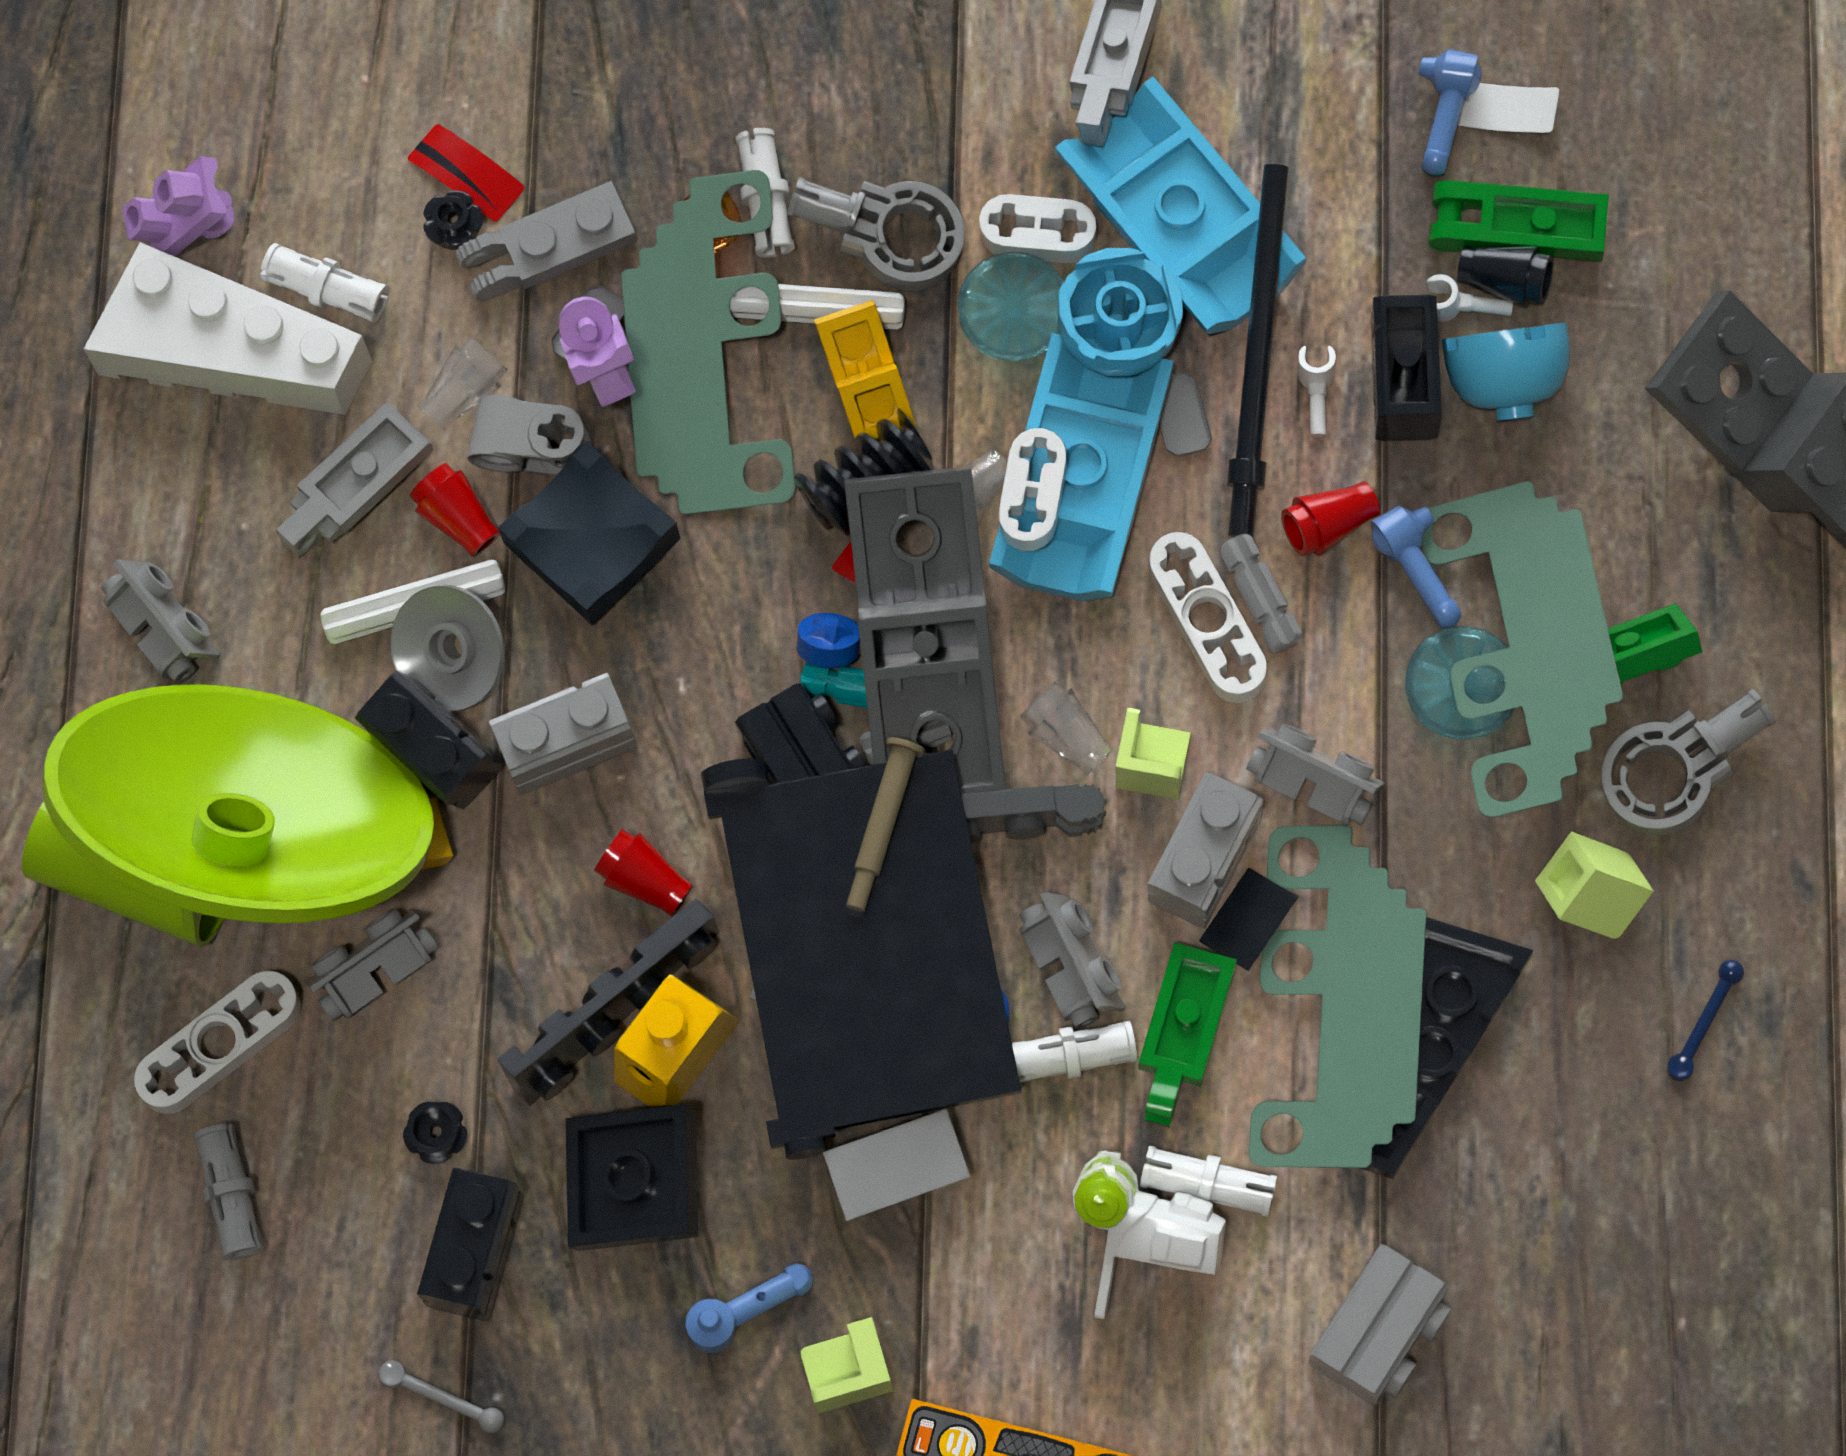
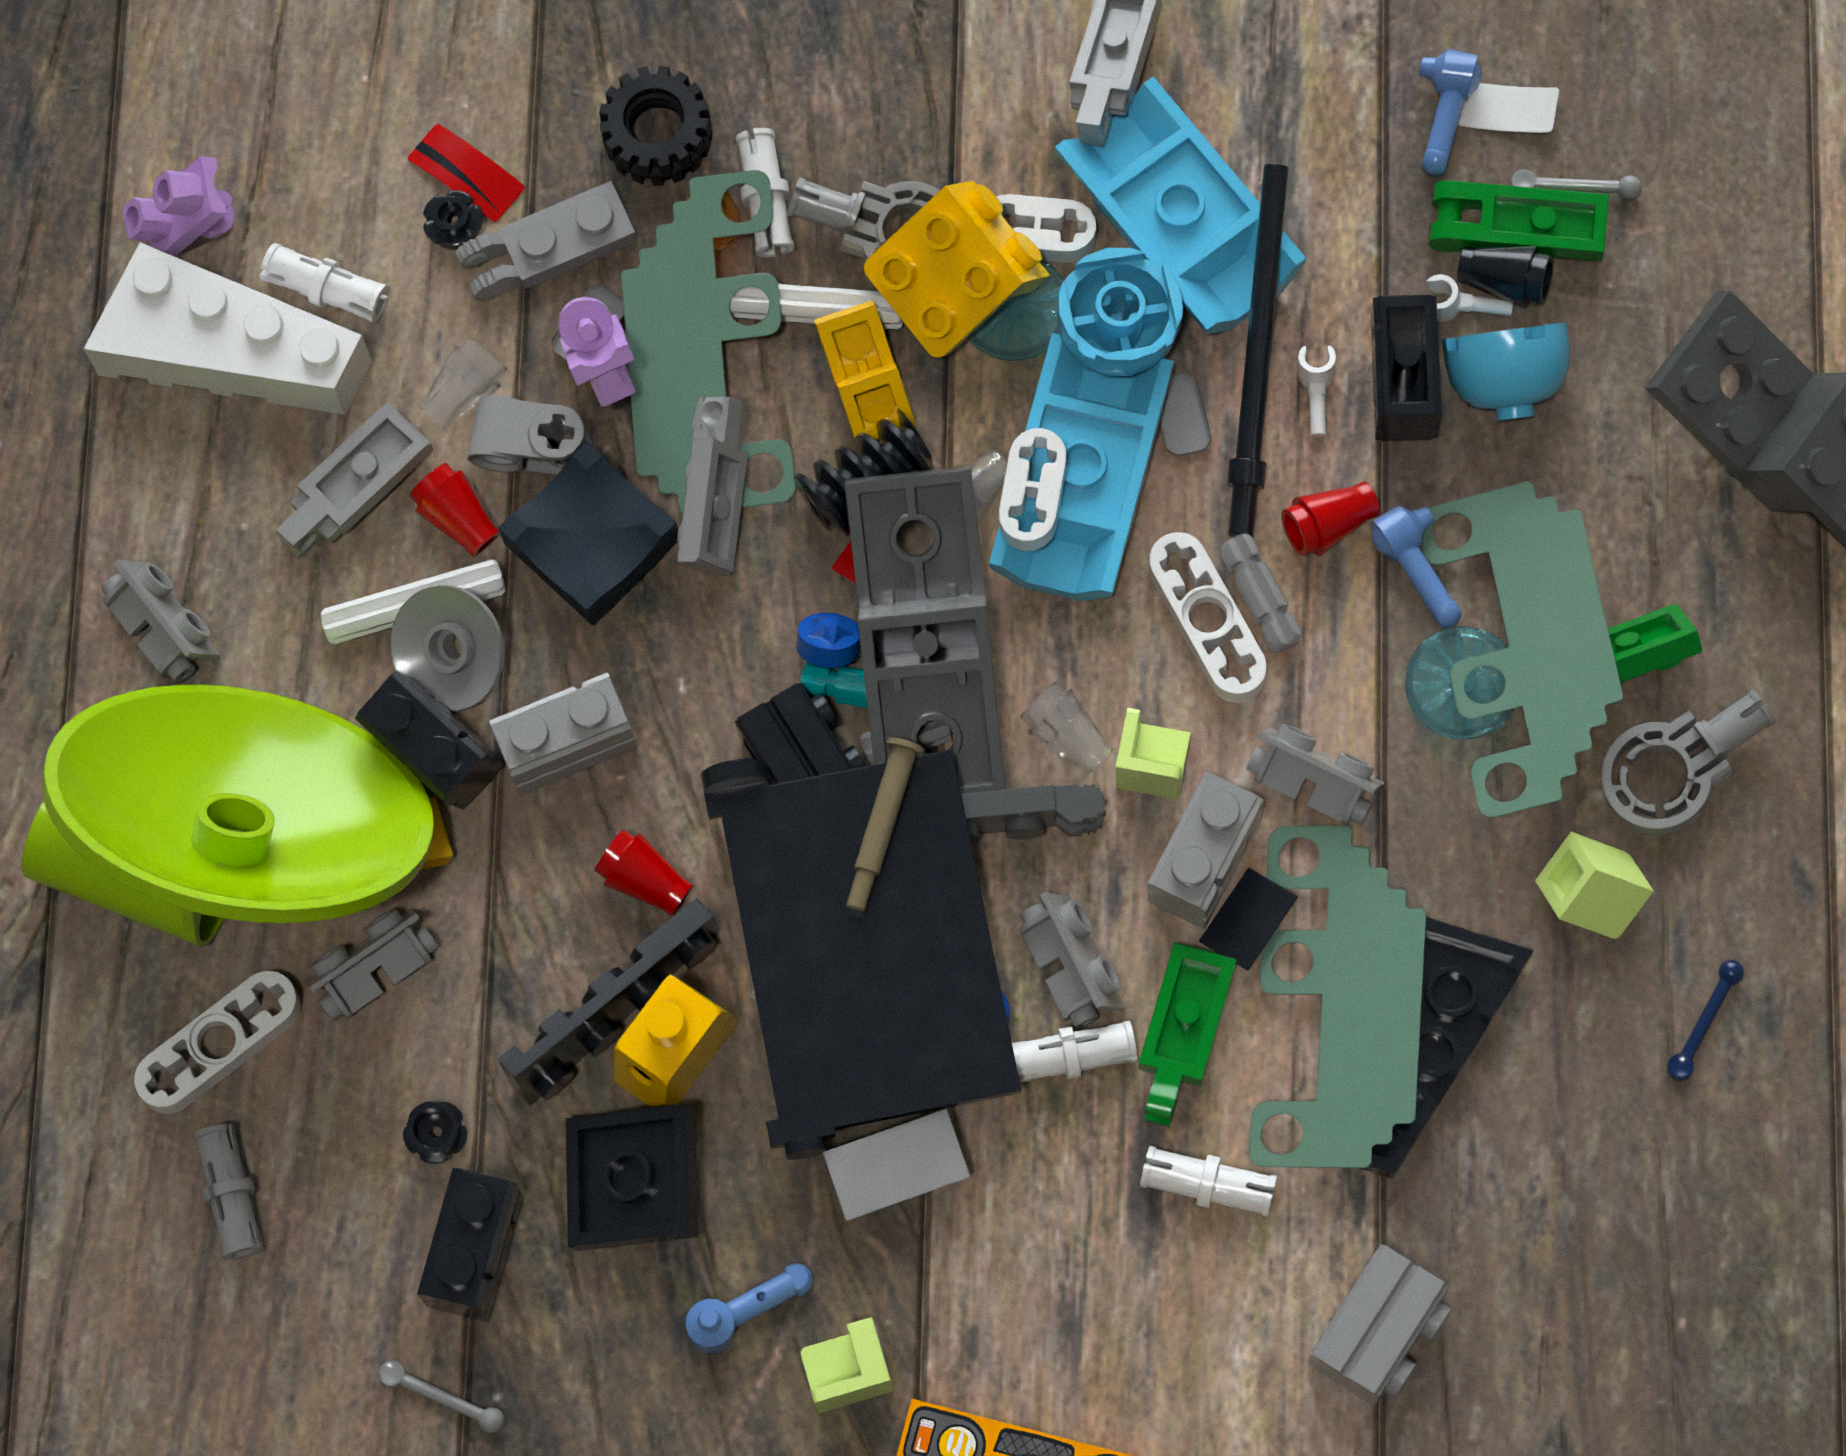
(651, 92): none -> black tyre
(713, 488): none -> light grey hinge
(954, 266): none -> yellow bracket
(1143, 1227): white piece -> none
(1628, 187): none -> light grey hinge

